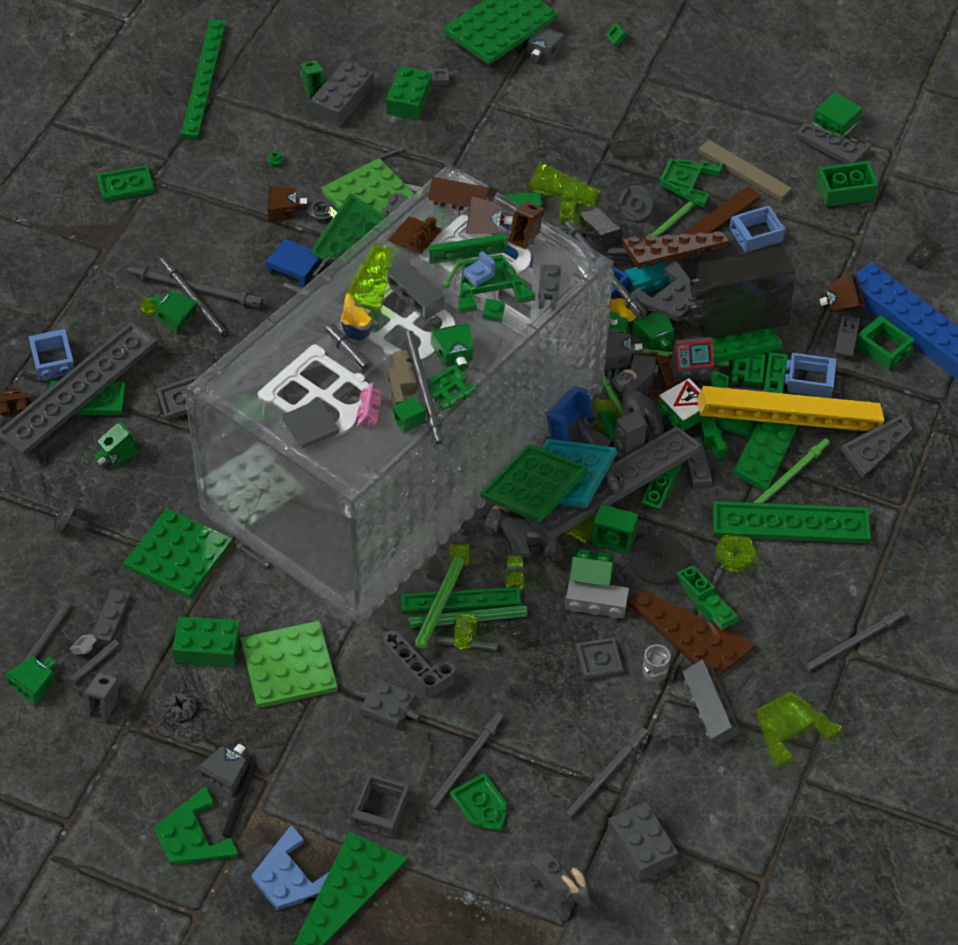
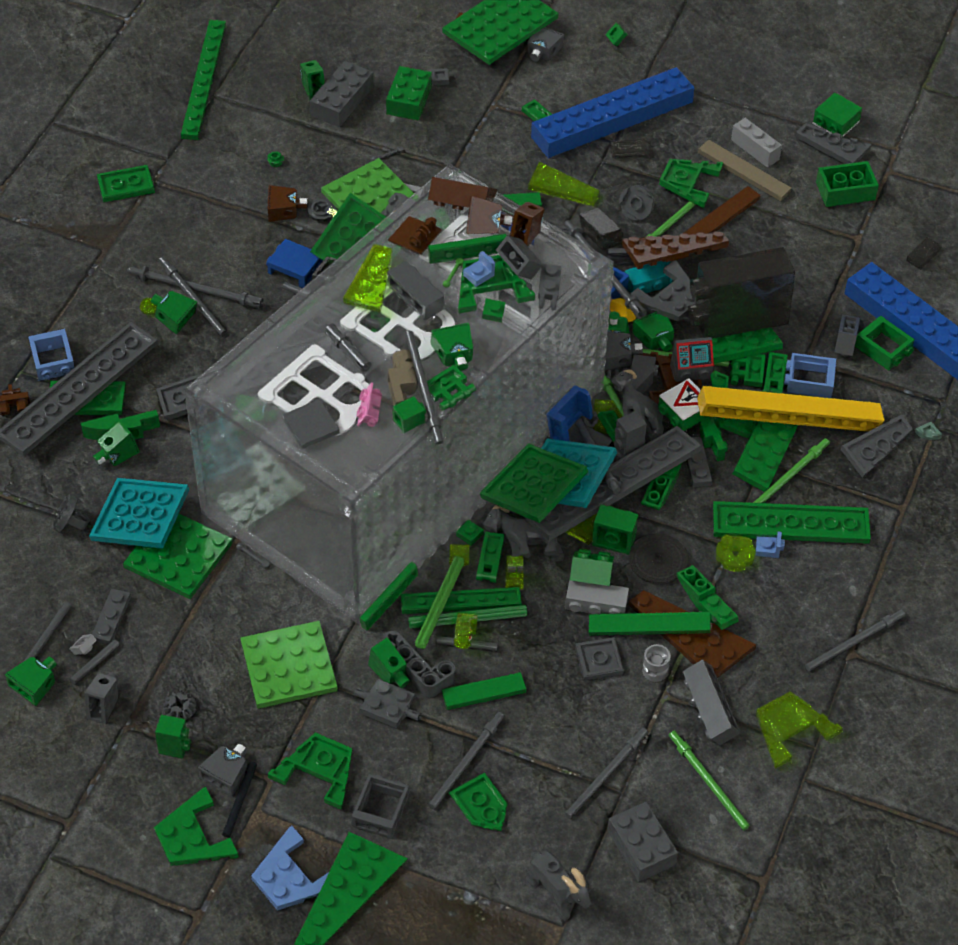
(136, 424): none -> green slope
(139, 512): none -> teal plate
(172, 736): none -> green brick
(206, 642): green brick -> none
(322, 759): none -> green wing
(355, 321): yellow hair -> none
(388, 597): none -> green tile
(388, 663): none -> green torso
(469, 532): none -> green plate
(483, 691): none -> green tile
(490, 556): none -> green plate
(519, 257): none -> dark grey brick
(535, 110): none -> green plate
(567, 207): clear neon green leg -> none
(612, 112): none -> blue brick
(649, 623): none -> green tile
(685, 750): none -> bright green bar
(747, 242): medium blue window -> none
(756, 142): none -> light grey brick
(769, 546): none -> medium blue bracket
(844, 294): reddish brown torso -> none
(928, 431): none -> sand green tile

